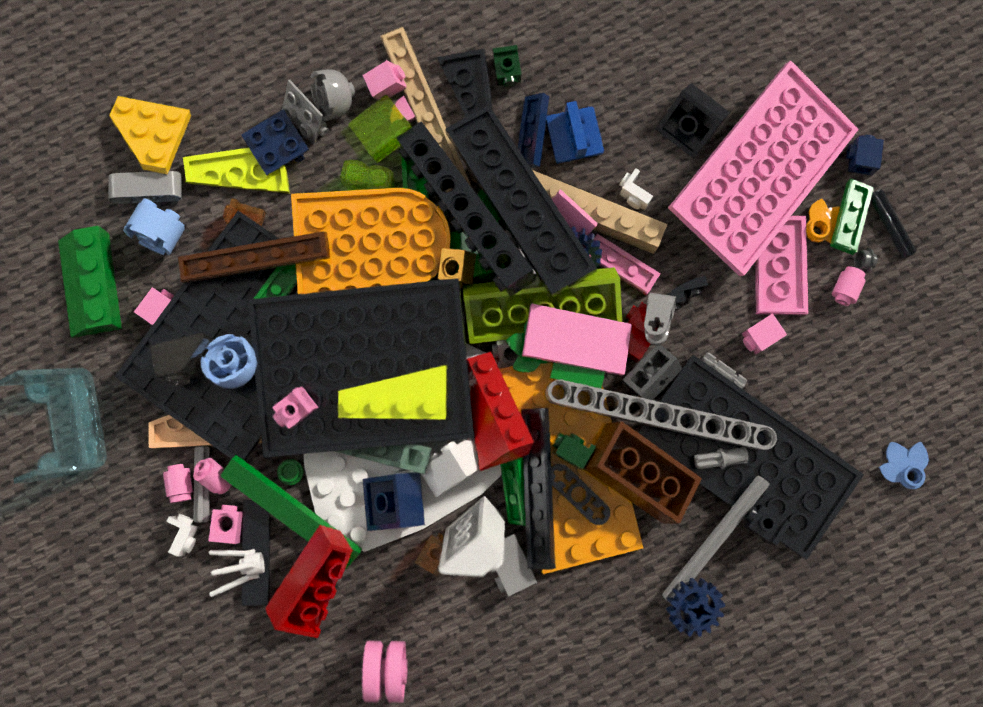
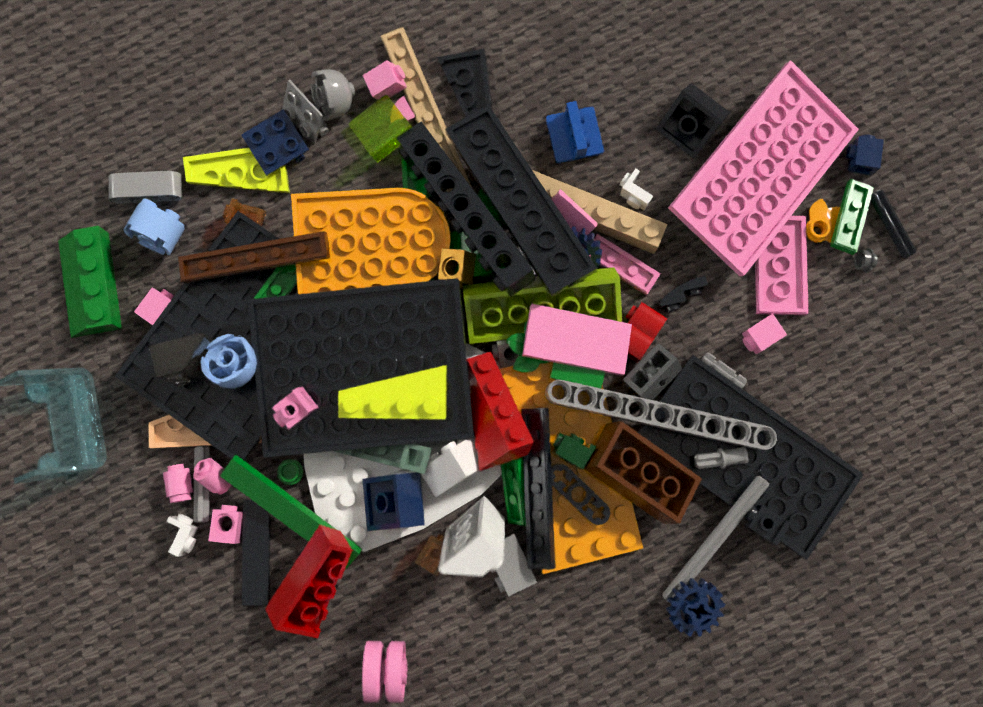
(150, 131): yellow plate -> none
(251, 564): white plant -> none
(359, 176): clear neon green brick -> none
(507, 56): dark green brick -> none
(533, 128): dark blue plate -> none
(658, 314): light grey piece -> none
(849, 286): bright pink brick -> none
(904, 461): medium blue plate -> none

